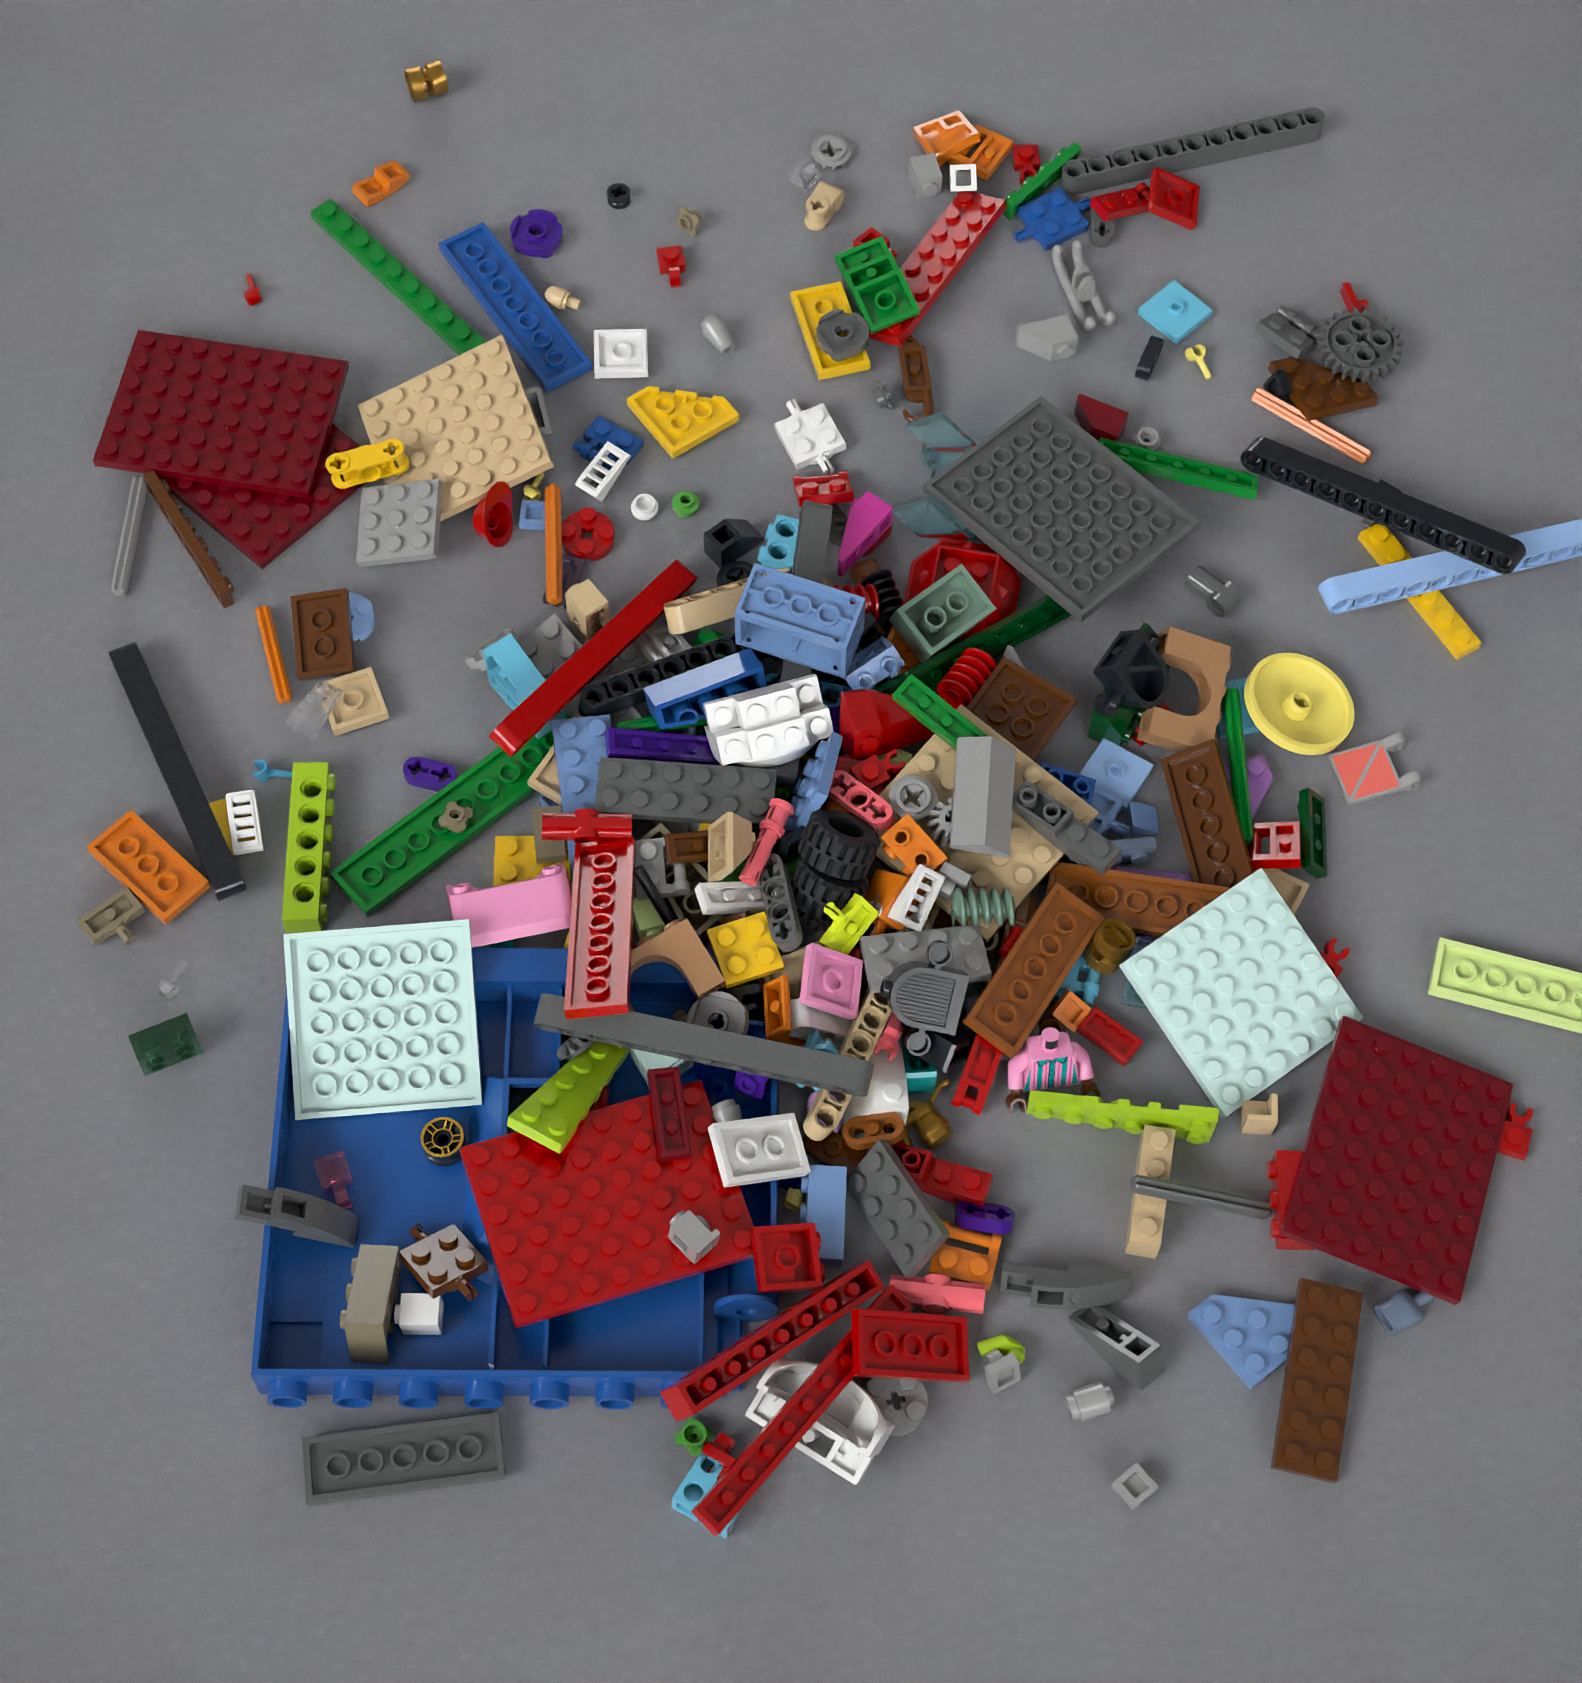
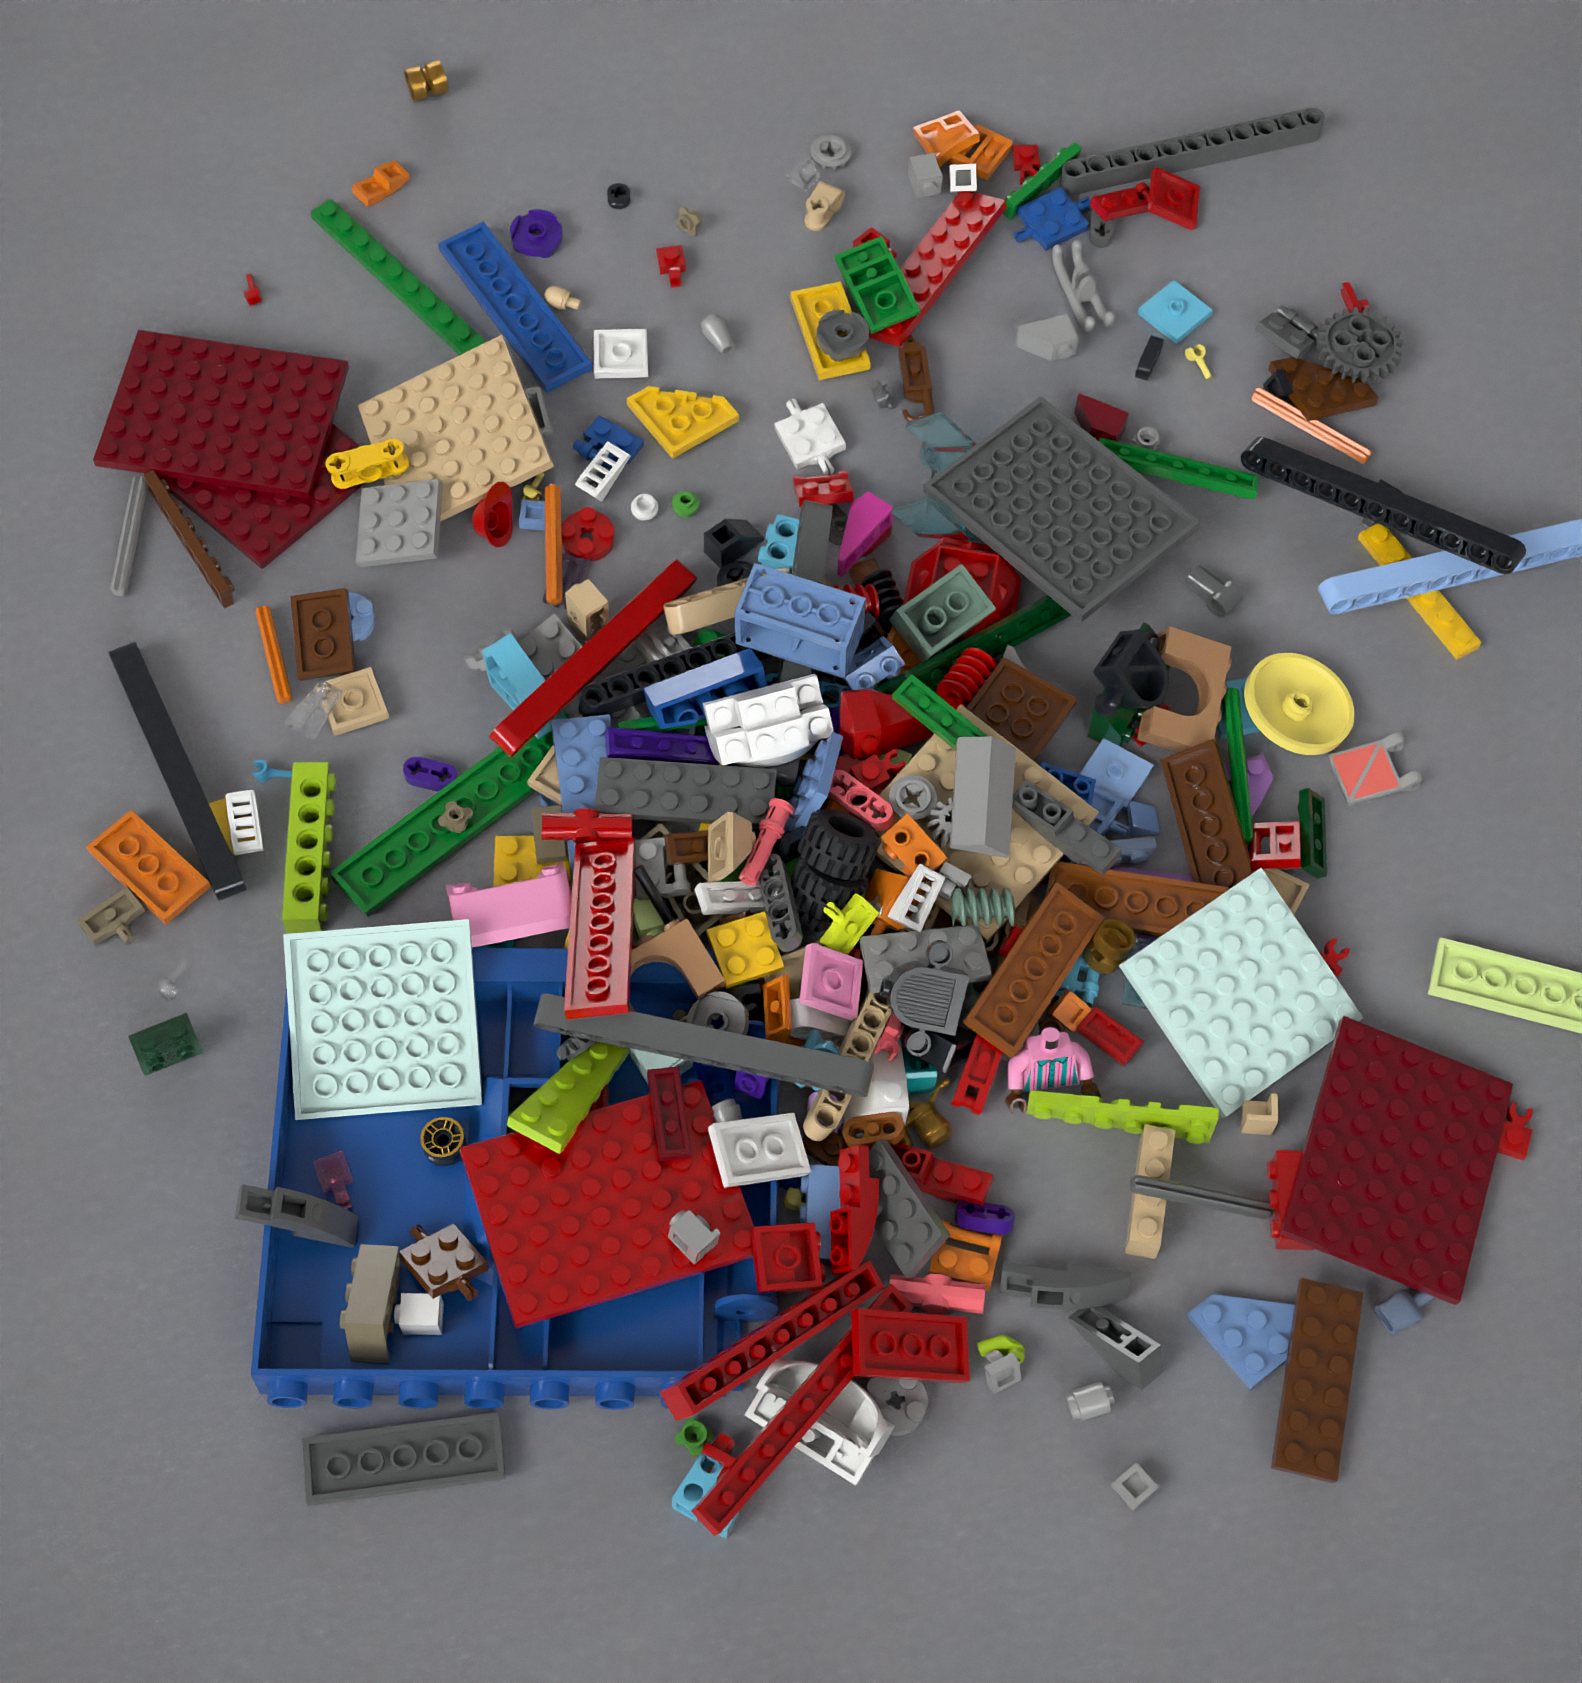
(856, 1218): none -> red slope

